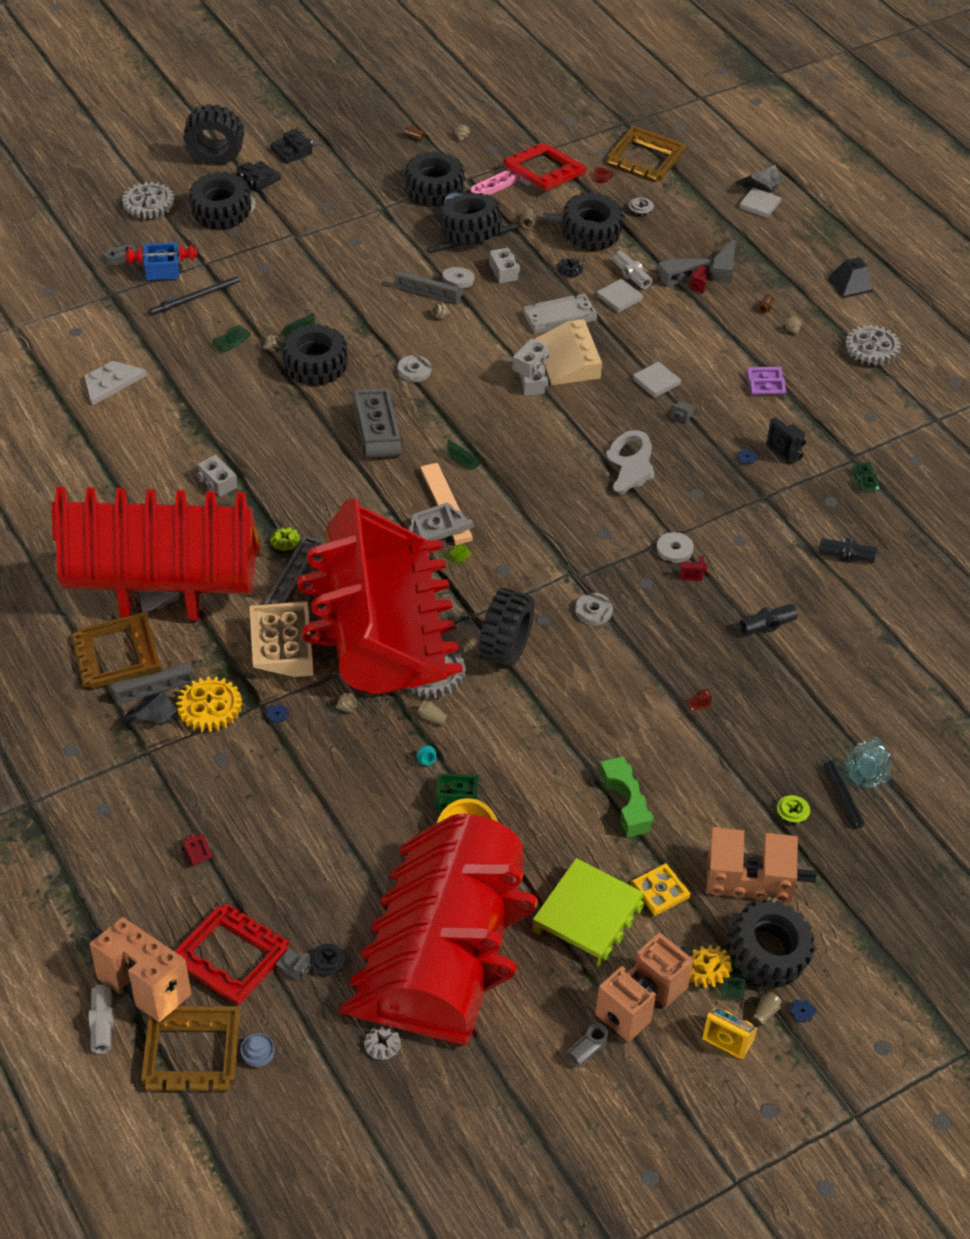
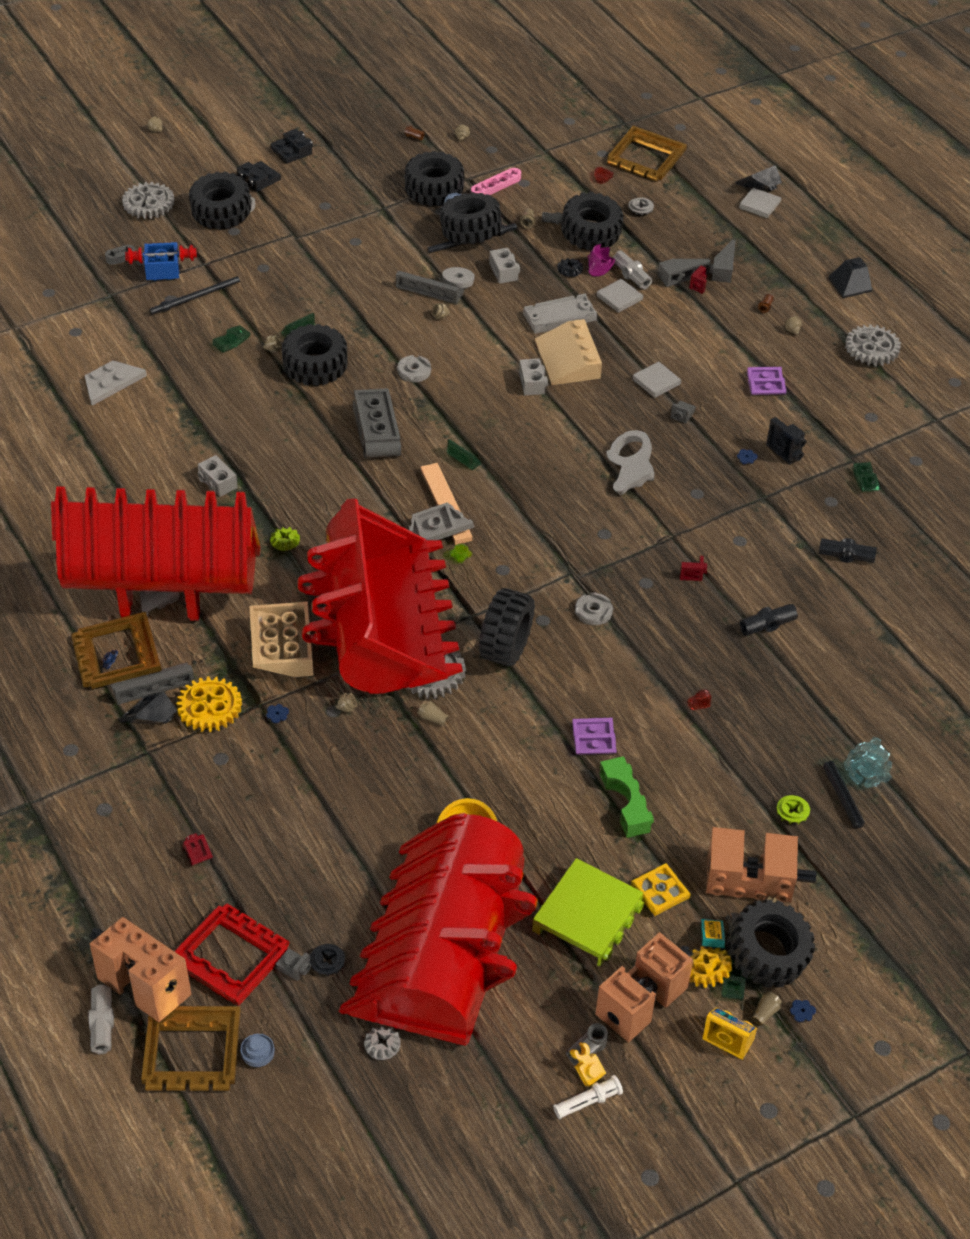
(109, 659): none -> dark blue plant
(155, 124): none -> dark tan plate
(217, 119): black tyre -> none
(295, 568): dark grey tile -> none
(426, 755): teal plate -> none
(453, 788): dark green plate -> none
(530, 358): light grey brick -> none
(552, 179): red hinge -> none
(589, 1066): none -> yellow plate
(594, 736): none -> medium lavender slope
(598, 1093): none -> white pin
(600, 261): none -> magenta hair
(678, 540): light grey tile -> none
(712, 933): none -> tile

